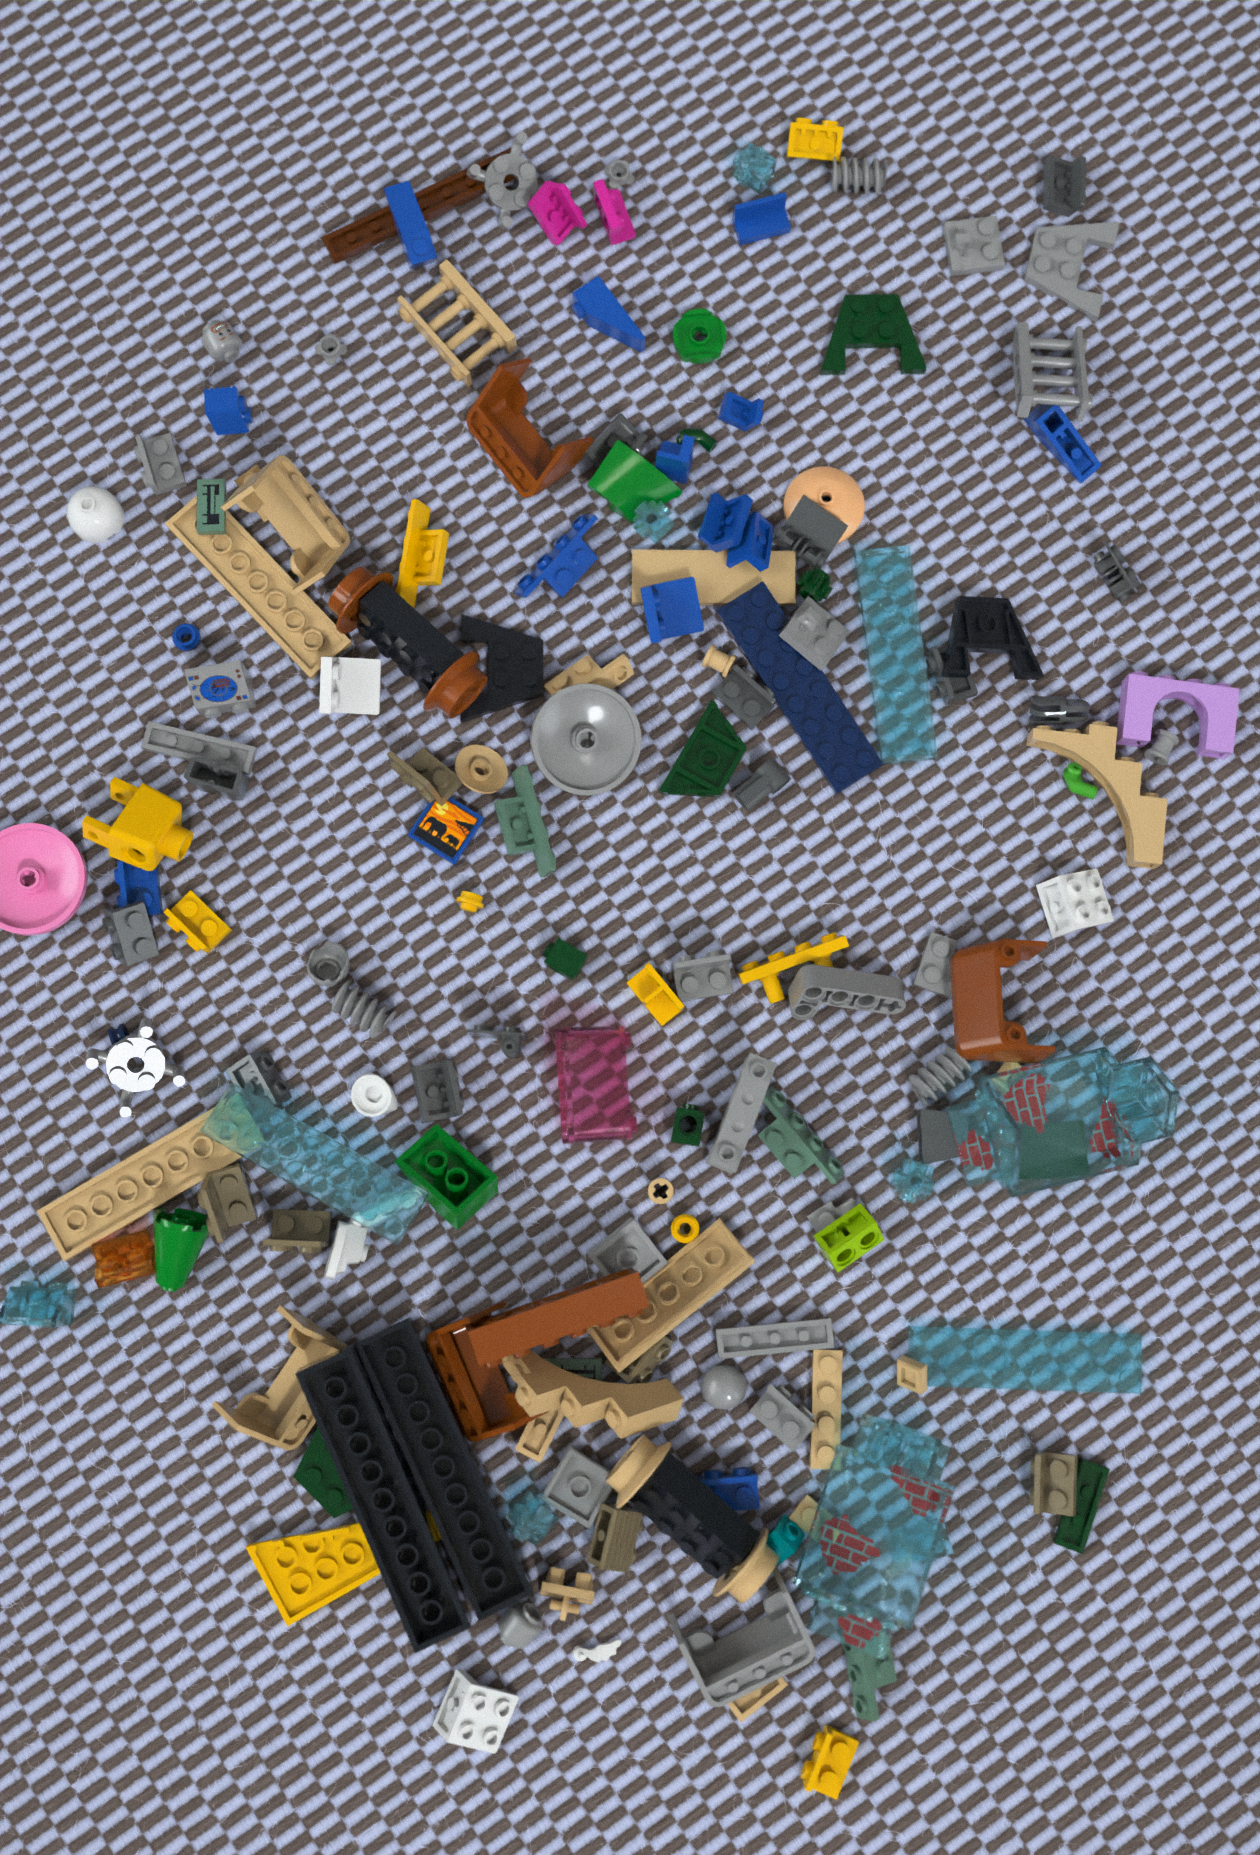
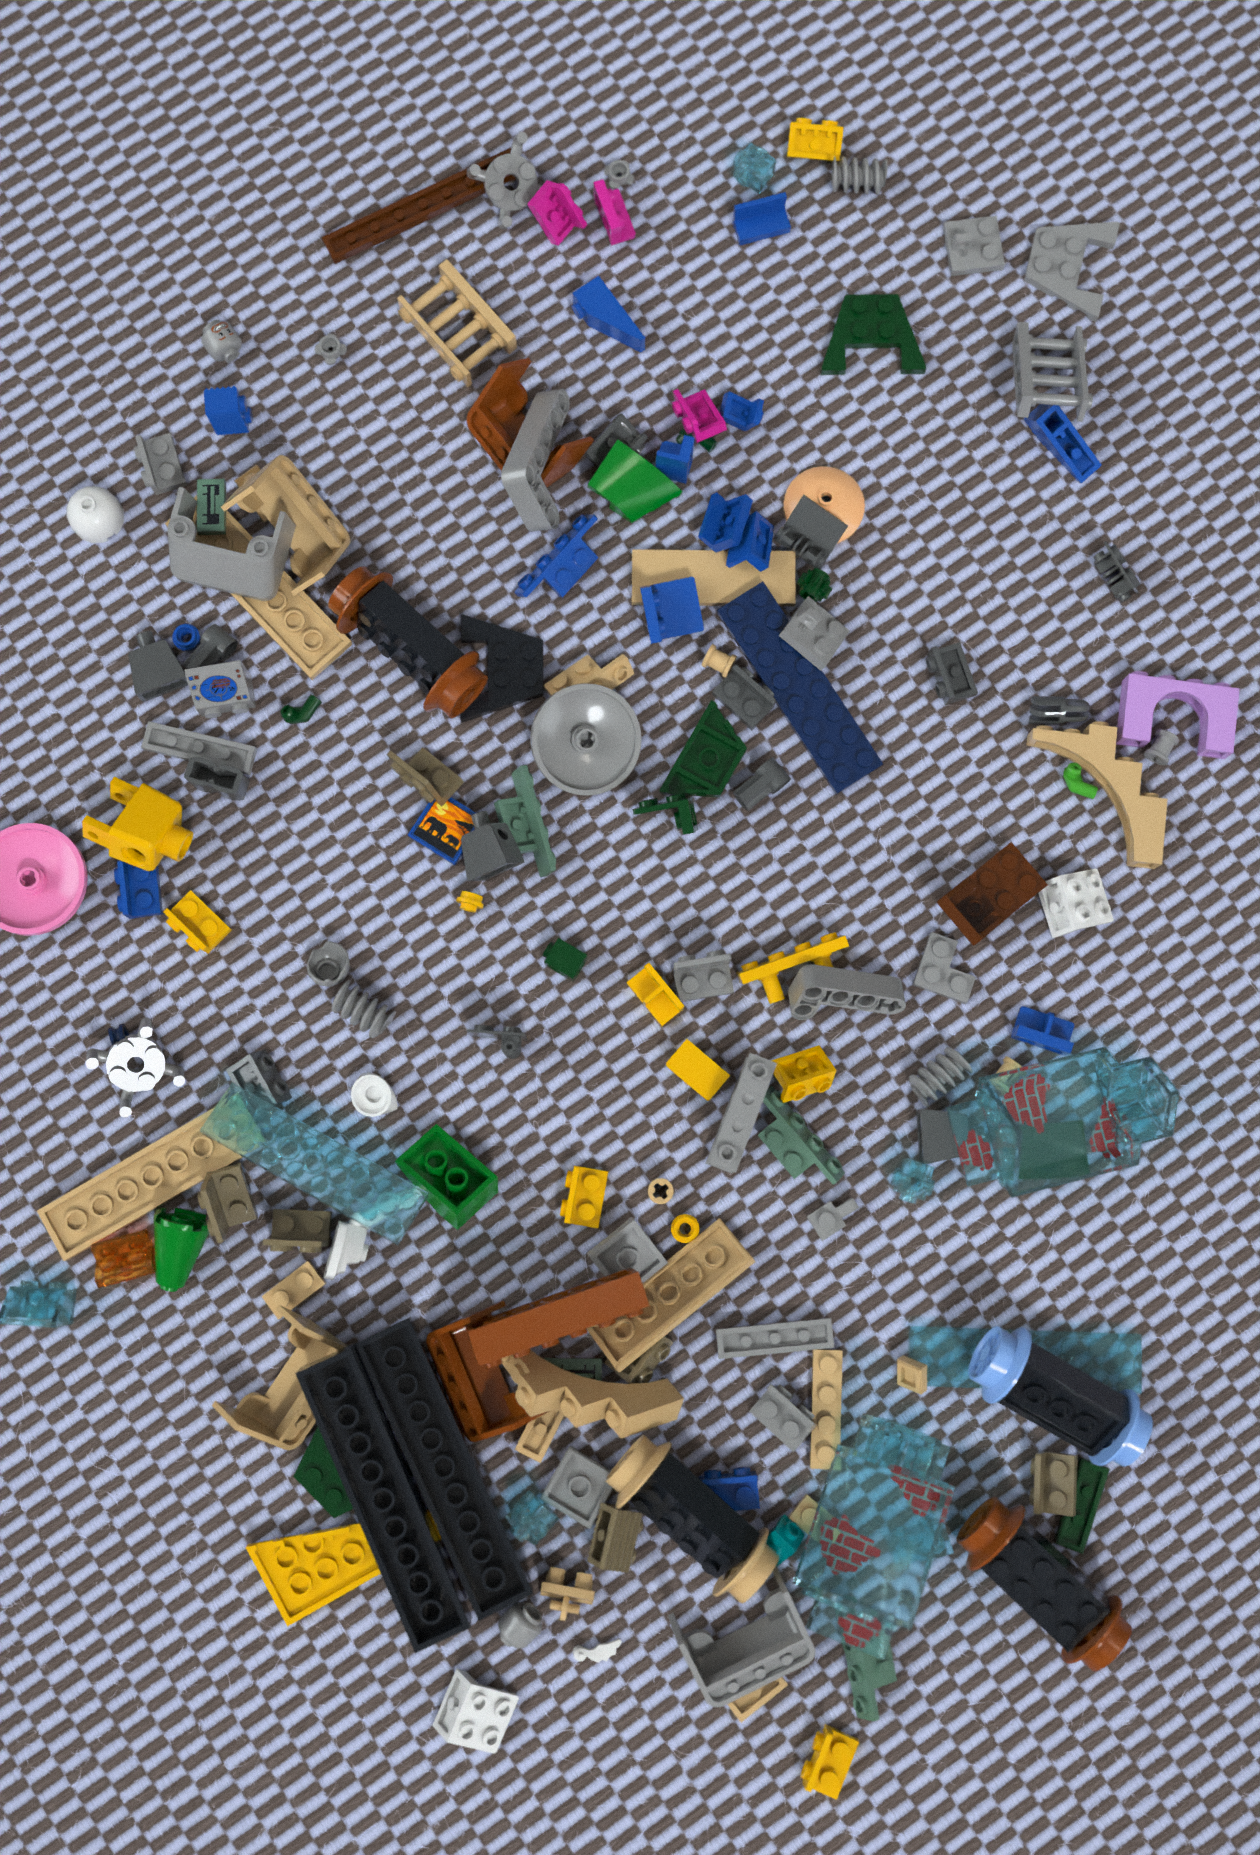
(130, 933): bracket -> none
(155, 668): none -> dark grey torso
(214, 646): none -> dark grey piece
(246, 575): none -> light grey windscreen
(294, 1288): none -> tan plate
(300, 714): none -> dark green arm
(350, 685): white bracket -> none
(410, 225): blue slope -> none
(422, 553): yellow bracket -> none
(437, 1091): dark grey bracket -> none
(486, 762): tan dish -> none
(489, 849): none -> dark grey torso
(528, 458): none -> light grey beam
(585, 1196): none -> yellow bracket
(593, 1084): clear pink windscreen -> none
(663, 524): clear light blue brick -> none
(681, 1137): dark green brick -> none
(685, 816): none -> dark green bracket
(697, 1070): none -> yellow panel
(698, 415): none -> dark pink bracket
(699, 351): green plate -> none
(723, 1387): light grey hair -> none
(804, 1073): none -> yellow bracket
(849, 1237): lime brick -> none
(895, 655): clear light blue plate -> none
(978, 1003): dark orange windscreen -> none
(988, 627): black wing -> none
(992, 893): none -> reddish brown bracket
(1043, 1031): none -> blue panel
(1045, 1584): none -> black brick
(1060, 1397): none -> brick
(1064, 185): dark grey bracket -> none

